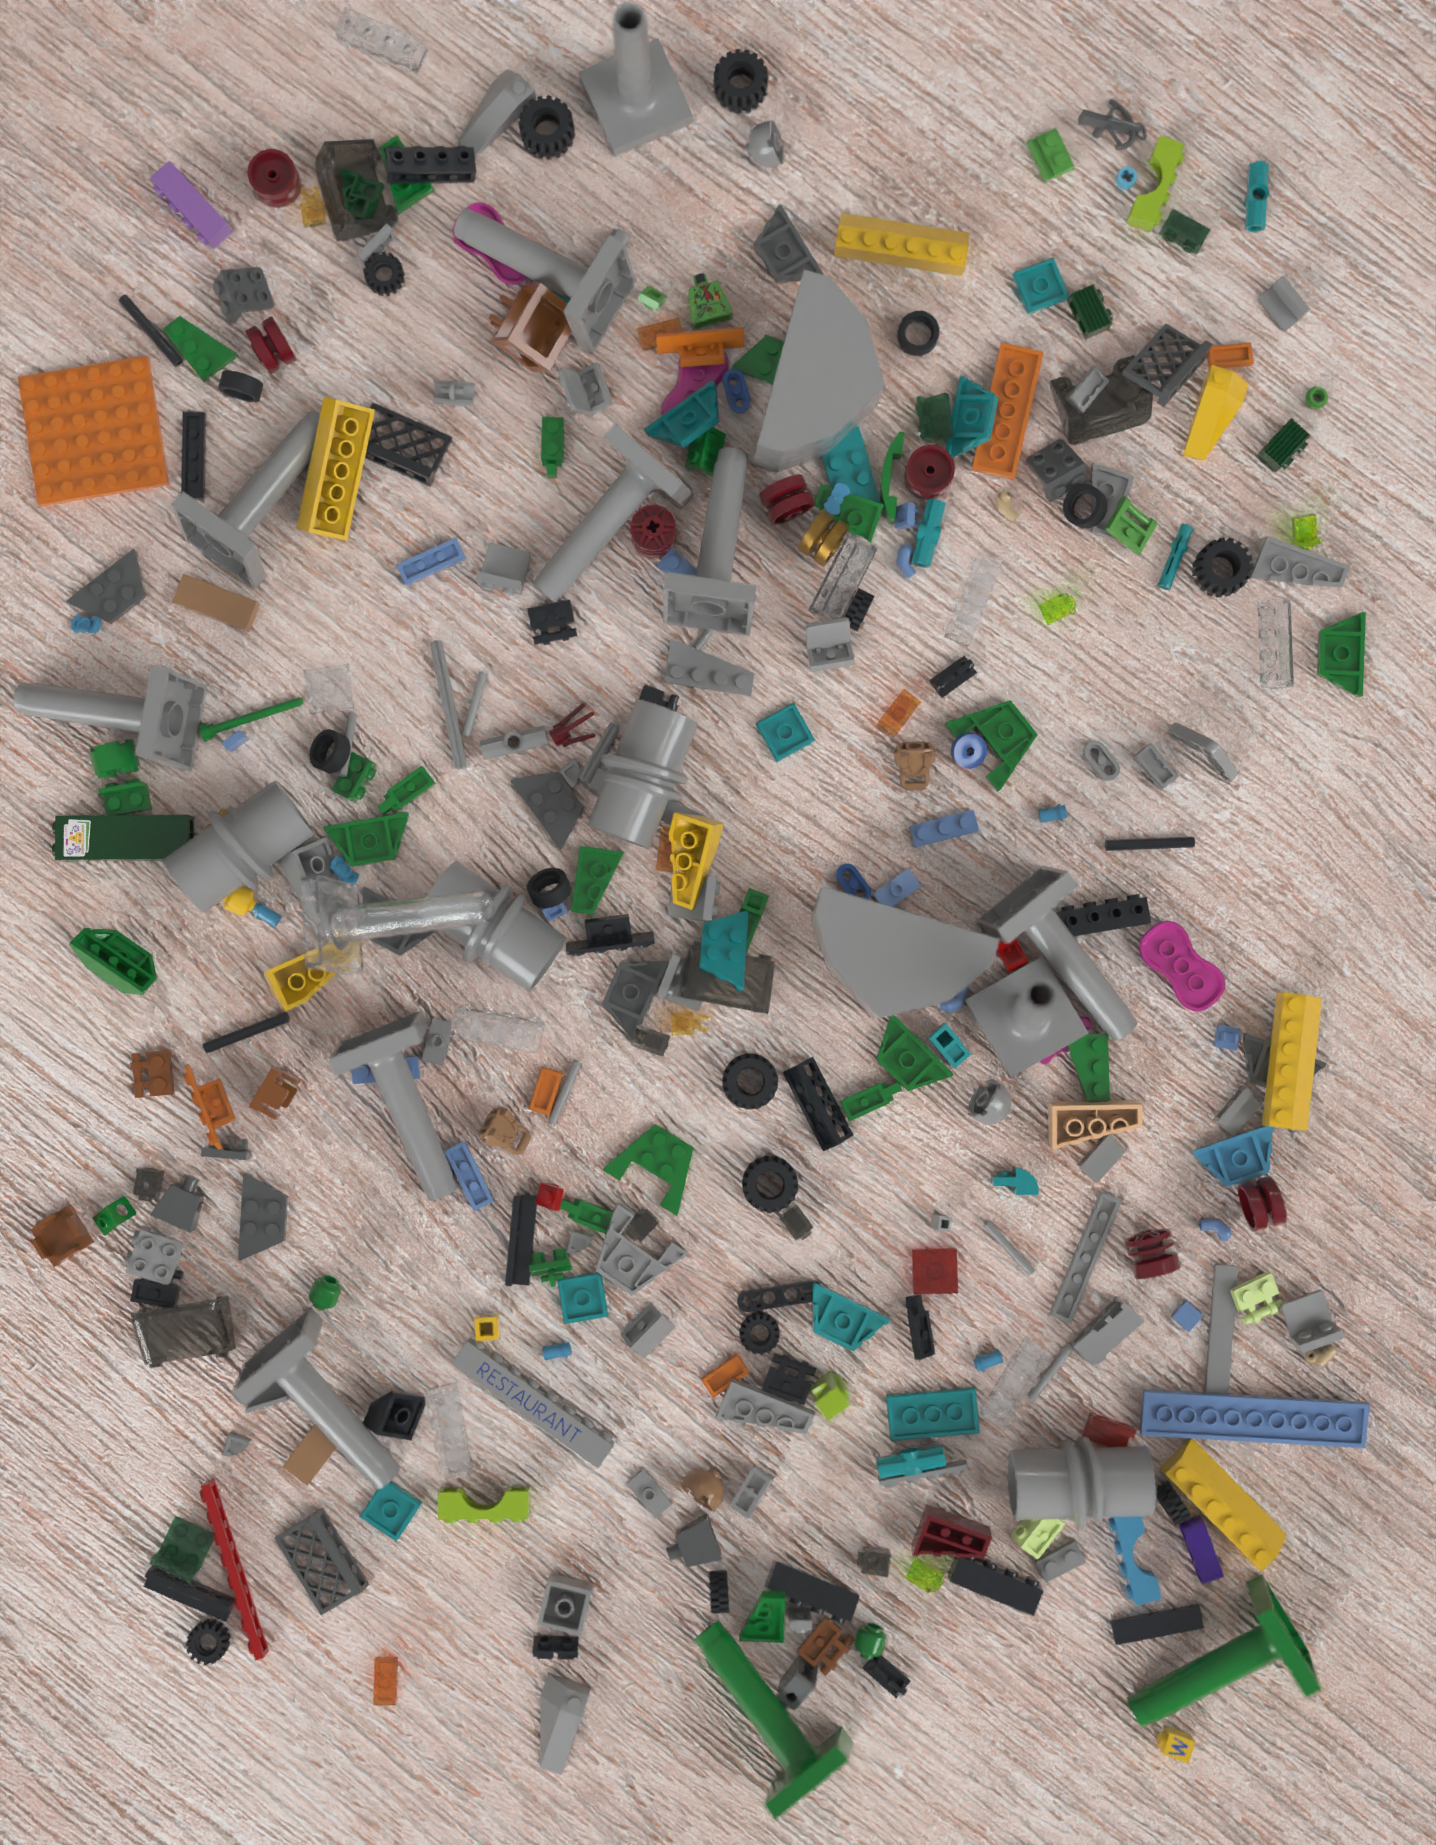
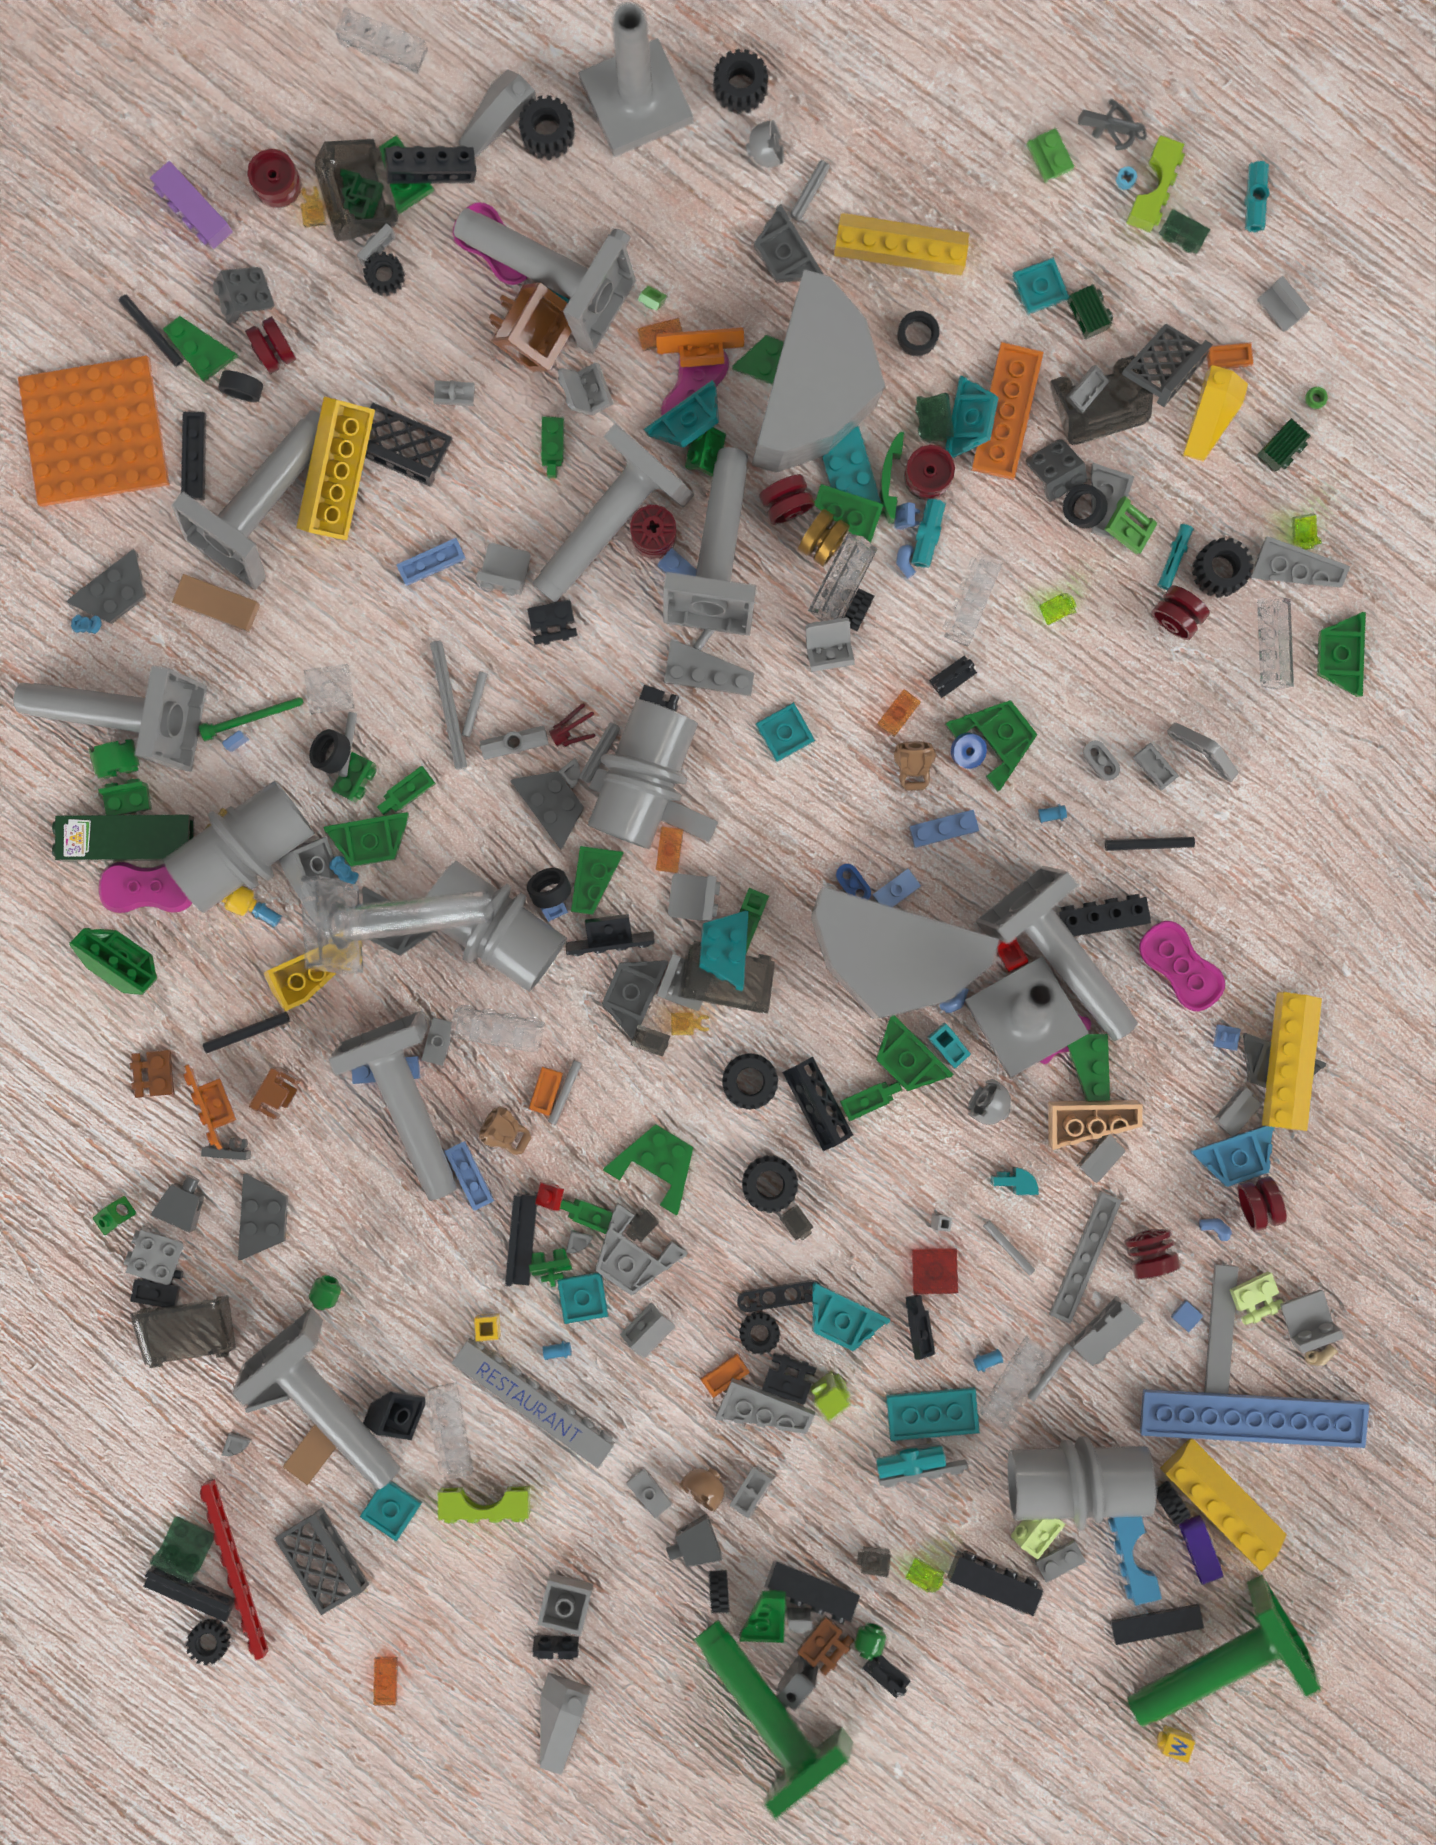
(60, 1236): dark orange panel -> none
(131, 887): none -> dark pink plate
(153, 1177): clear smoke brick -> none
(693, 849): yellow wedge -> none
(707, 303): bright green torso -> none
(736, 392): blue plate -> none
(810, 190): none -> light grey axle
(833, 502): dark azure piece -> none
(950, 1534): dark red wedge -> none
(1004, 505): tan arm -> none
(1108, 1431): clear red panel -> none
(1180, 612): none -> dark red wheel

